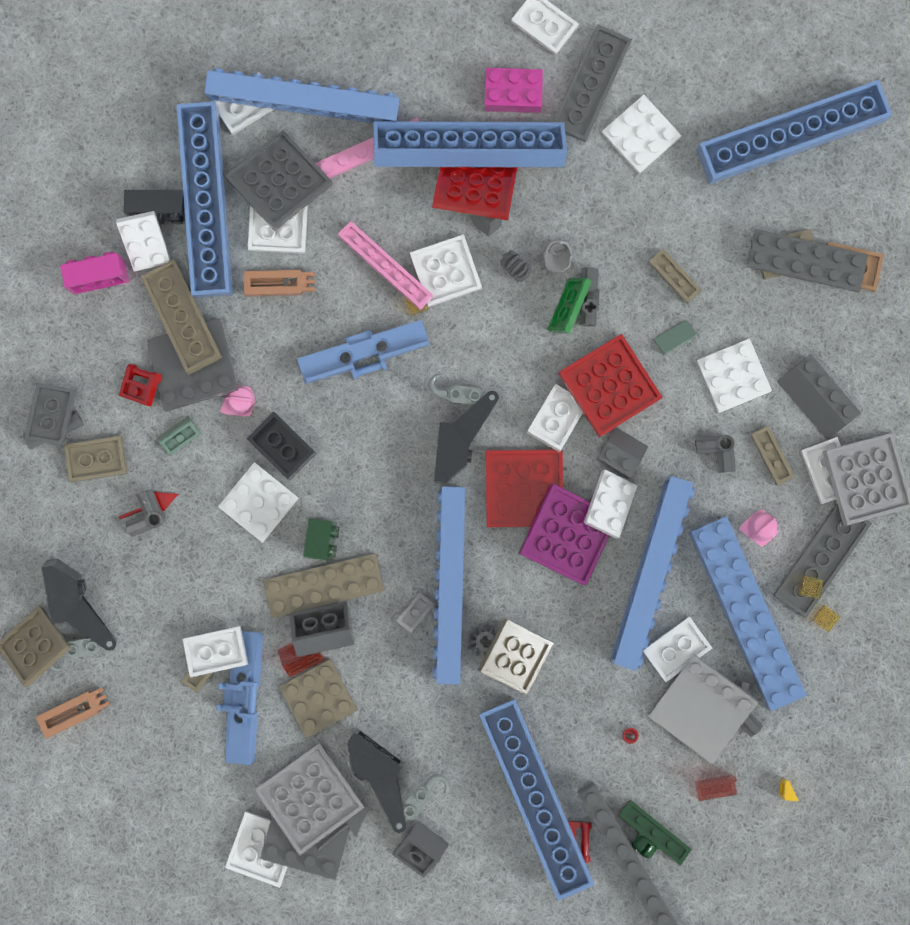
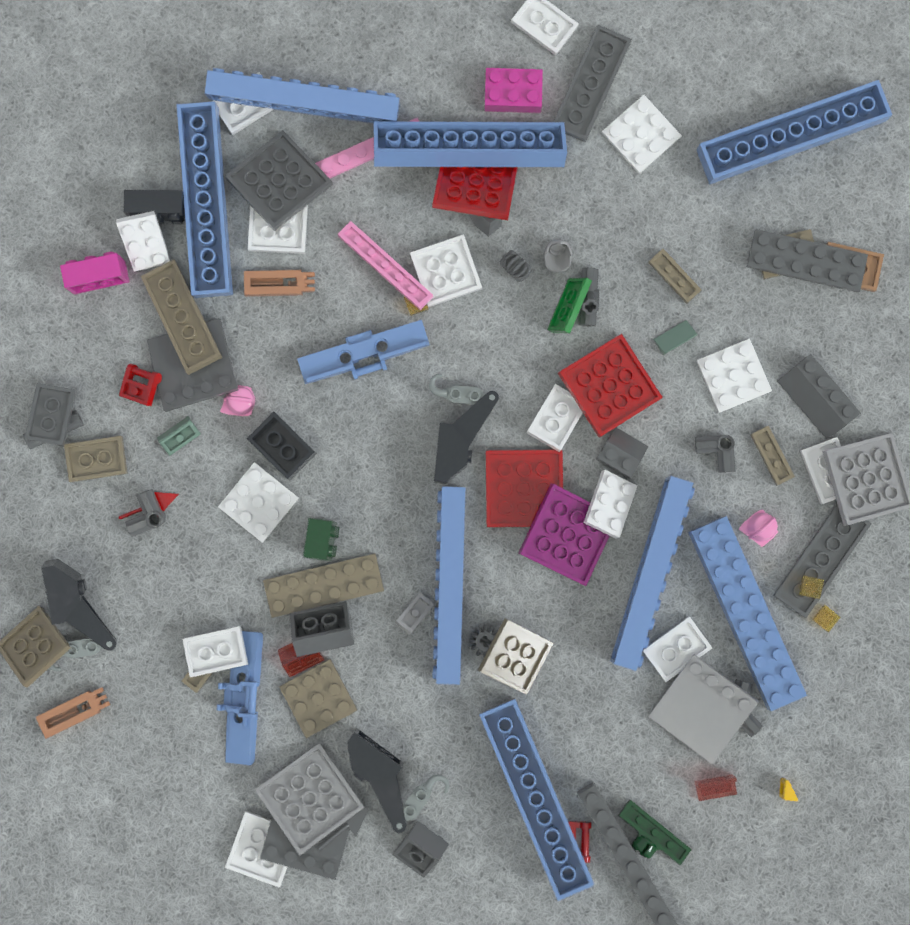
(630, 731): red hinge -> none

